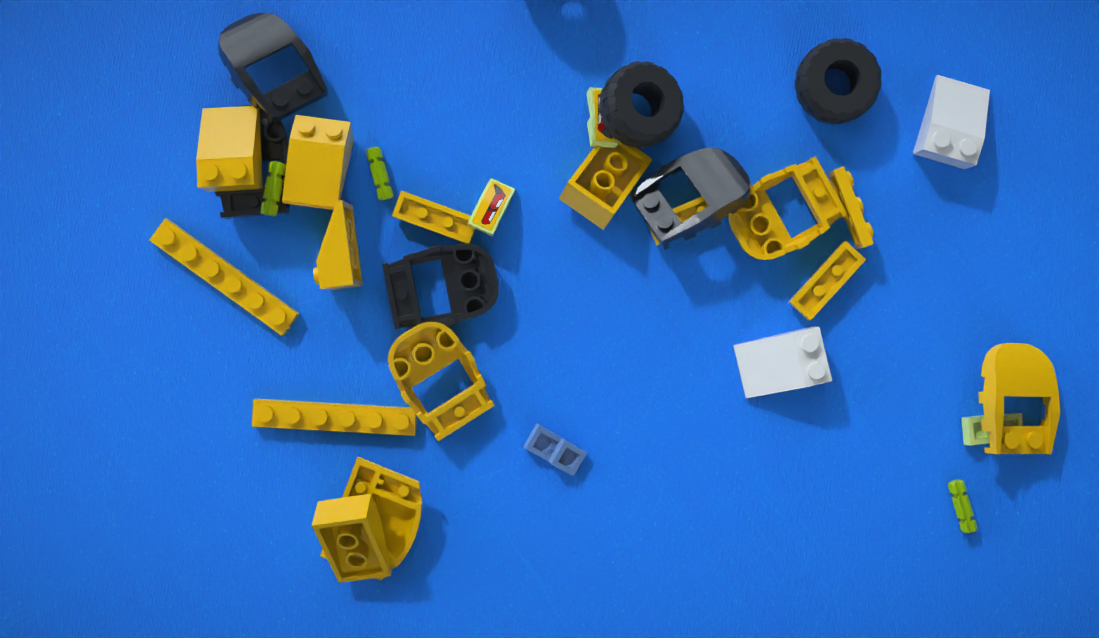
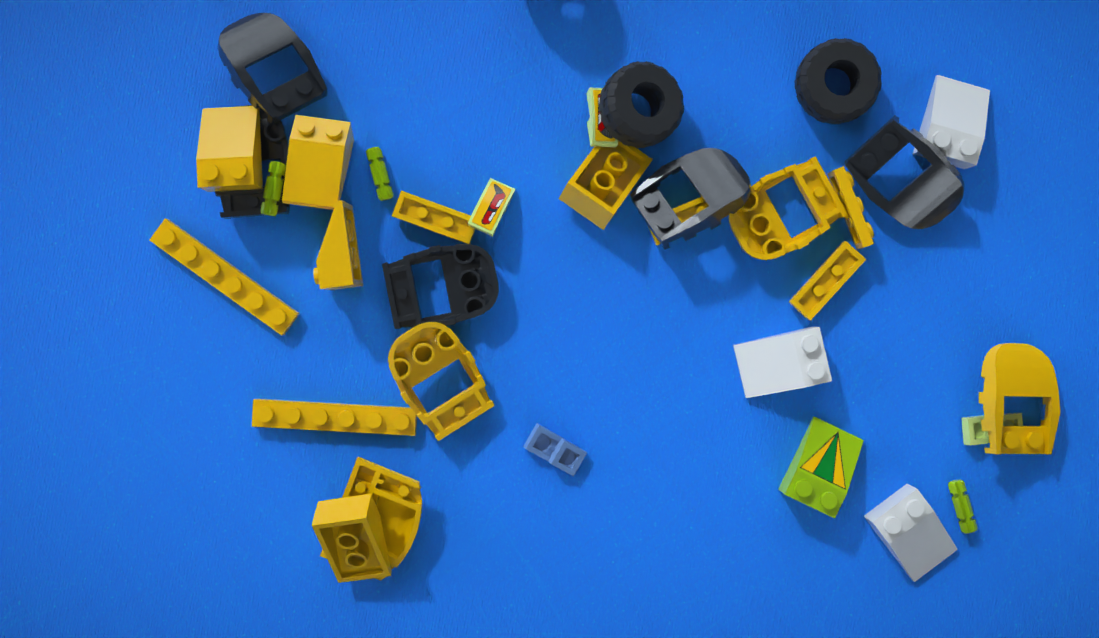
(822, 467): none -> lime slope
(911, 531): none -> white slope
(924, 199): none -> black slope

